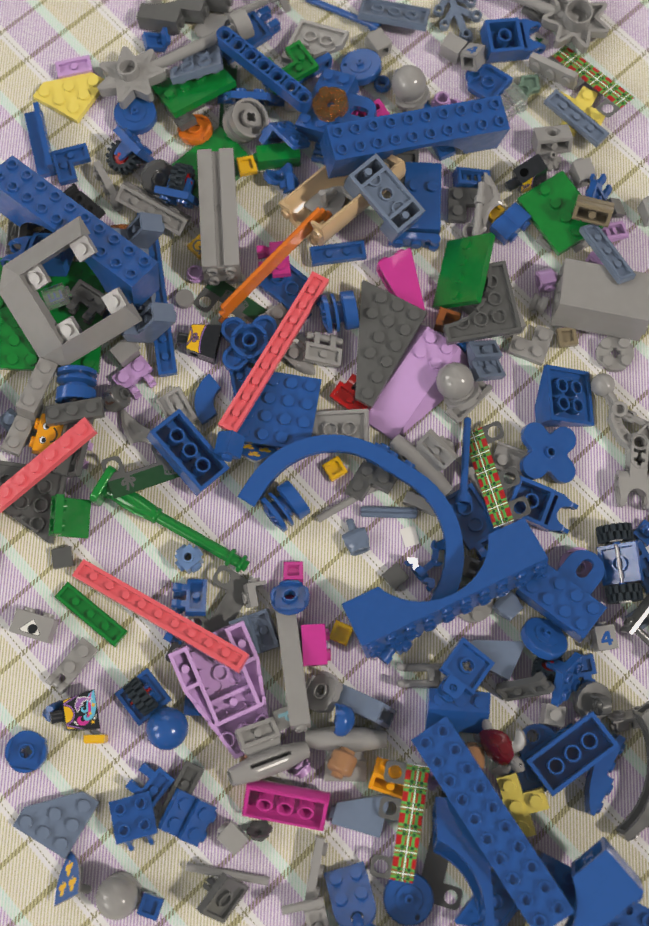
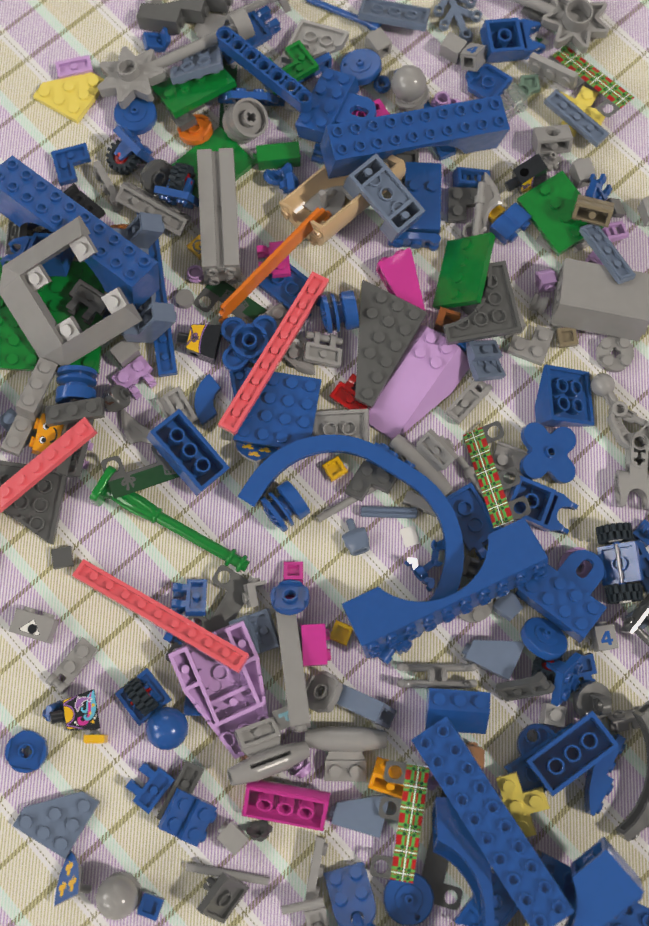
(40, 142): blue fence -> none
(56, 296): clear brick -> none
(69, 517): green bracket -> none
(91, 614): green tile -> none
(133, 819): blue plate -> none
(194, 563): medium blue brick -> none
(229, 445): blue brick -> none
(246, 165): yellow tile -> none
(285, 131): blue bracket -> none
(326, 96): clear orange plate -> none
(338, 253): blue plate -> none
(342, 763): medium nougat head -> none
(343, 719): blue hair -> none
(395, 576): dark grey tile -> none
(456, 677): blue plate -> none
(457, 386): light grey tile -> none
(463, 497): blue piece -> none
(501, 749): animal -> none

